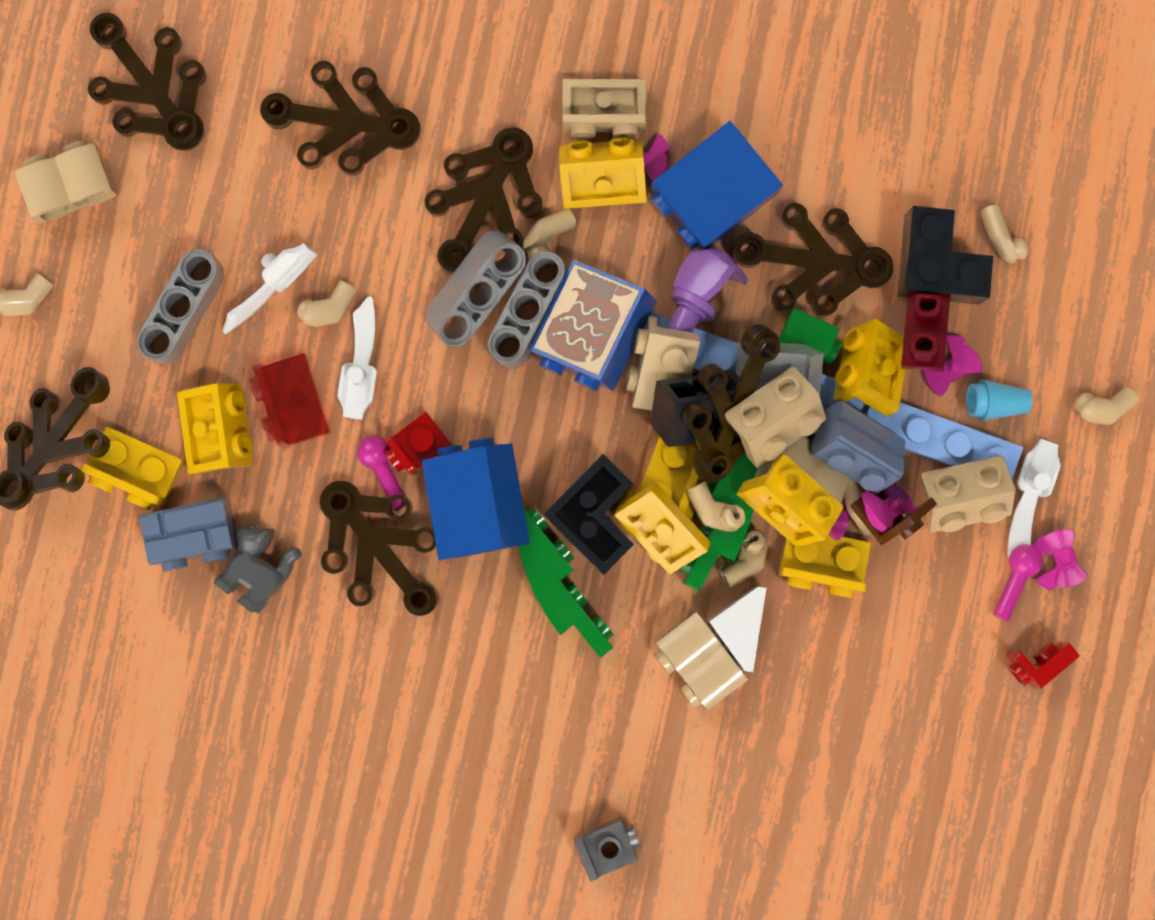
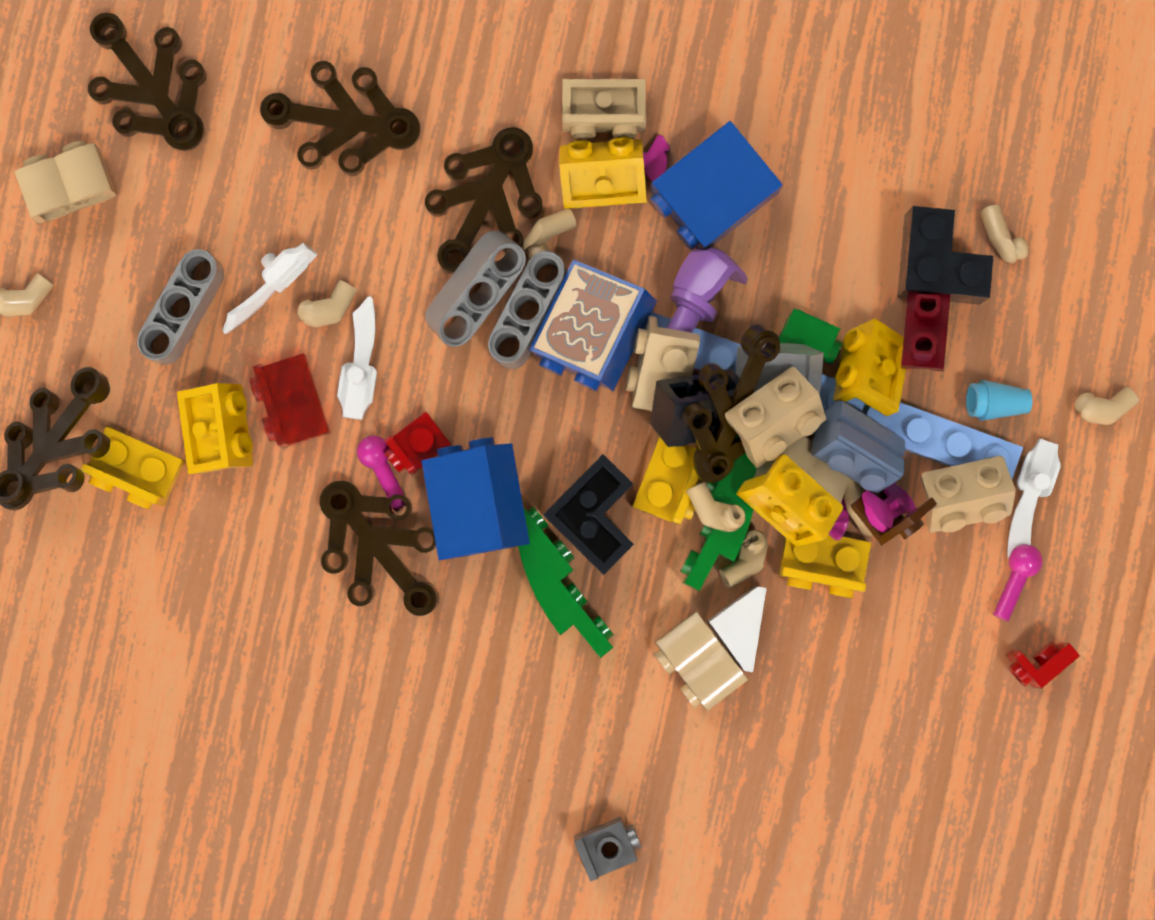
(189, 532): sand blue brick -> none
(252, 571): dark grey animal -> none
(661, 527): yellow bracket -> none
(819, 259): dark brown plant -> none
(963, 362): dark pink piece -> none
(1067, 572): dark pink piece -> none

